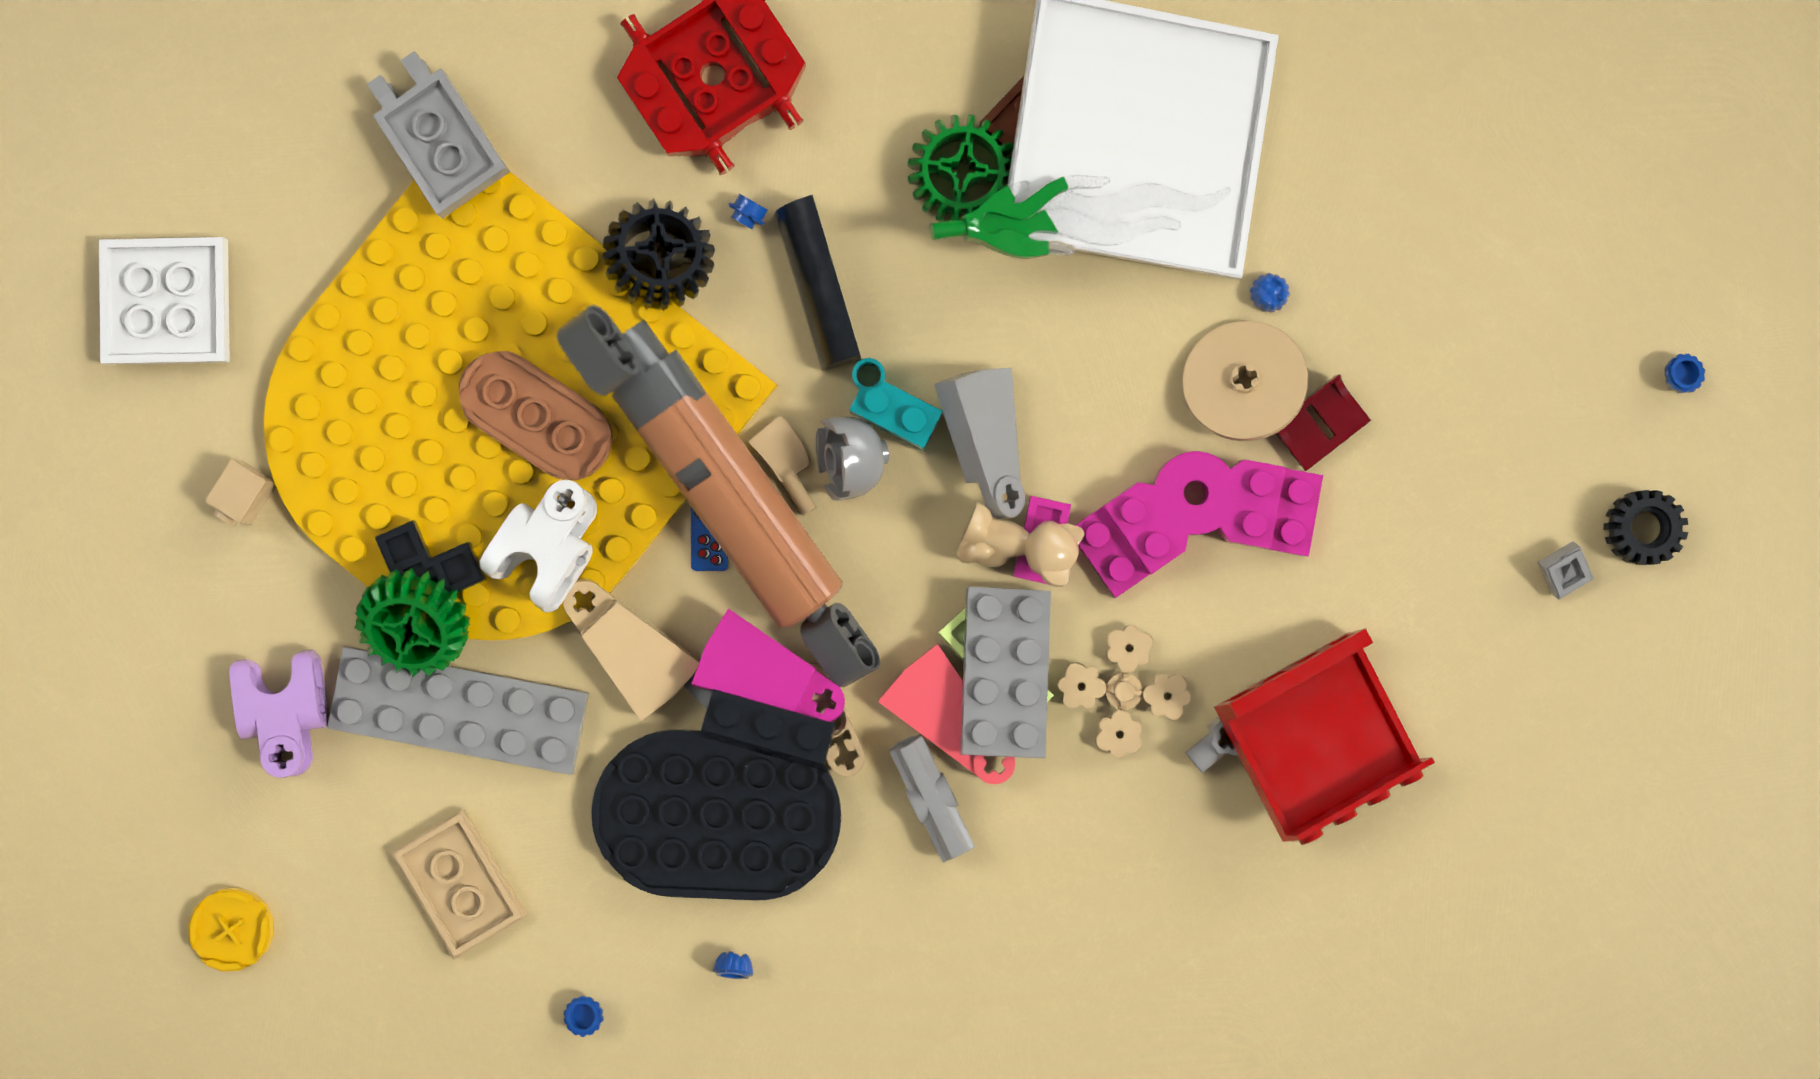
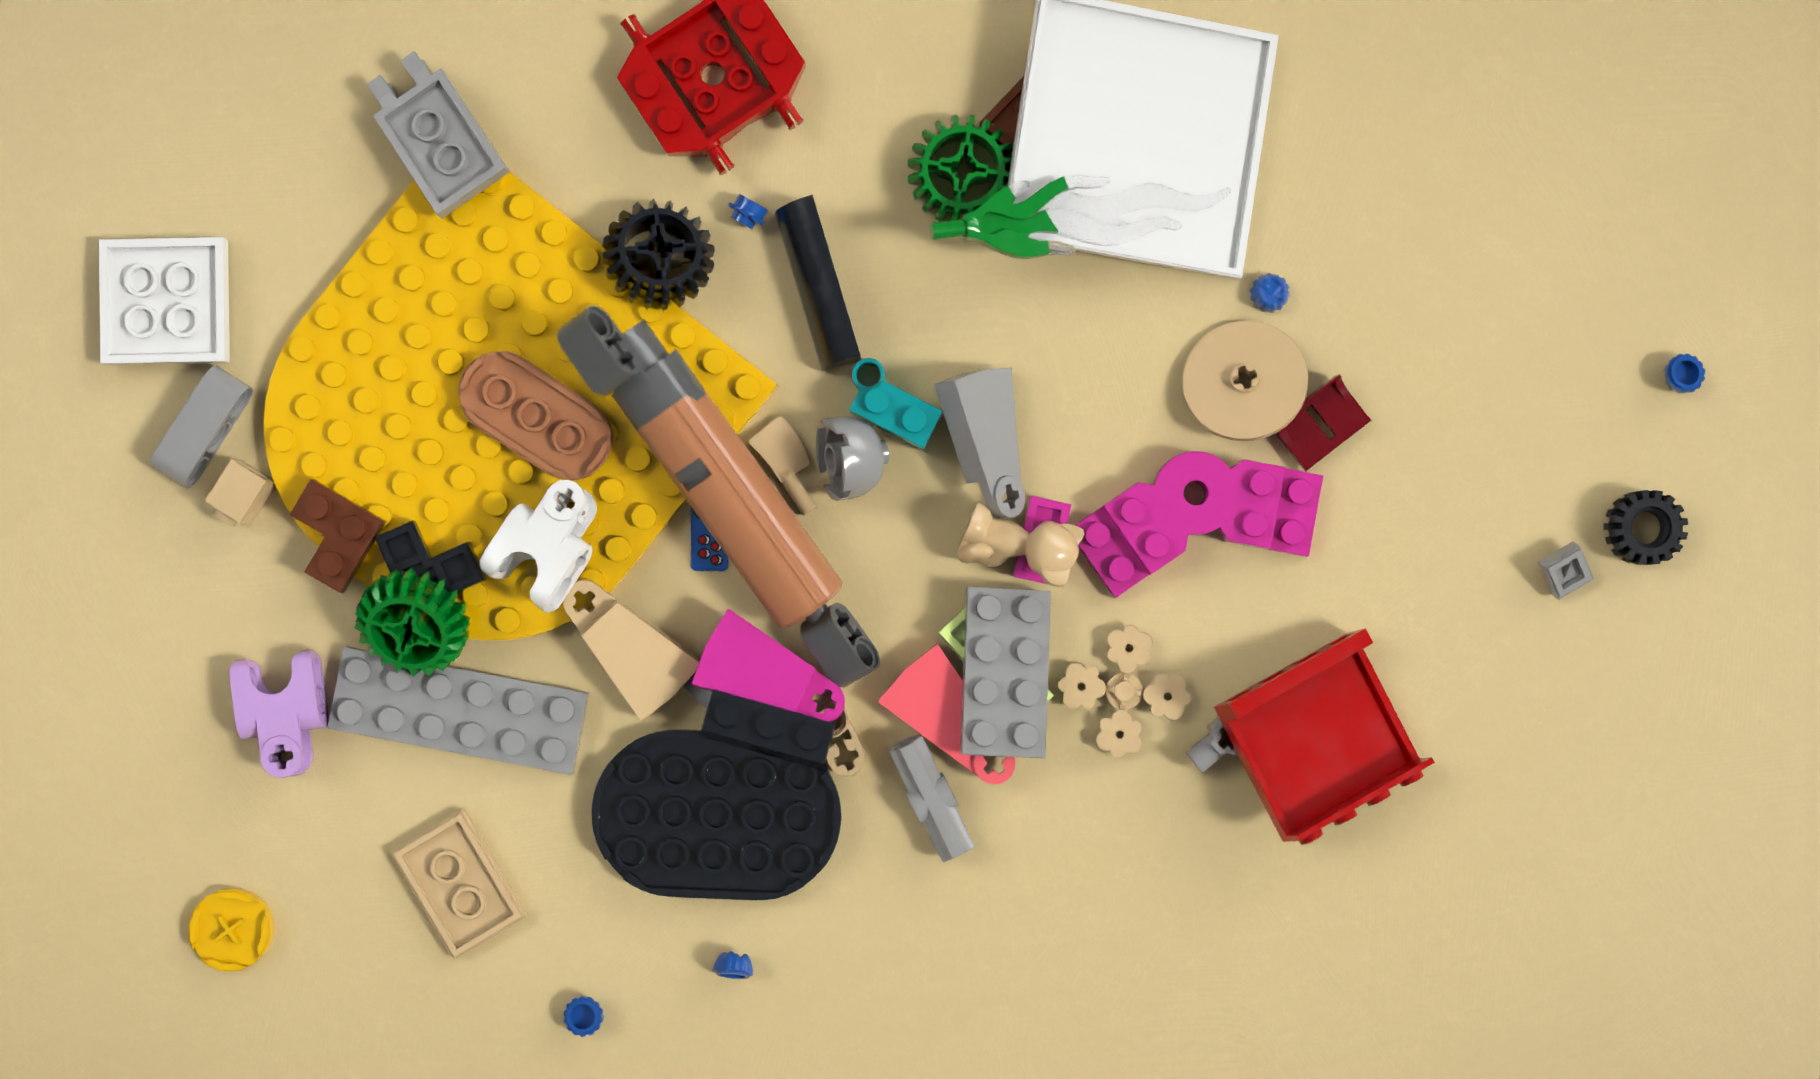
(201, 426): none -> light grey beam
(347, 532): none -> copper plate

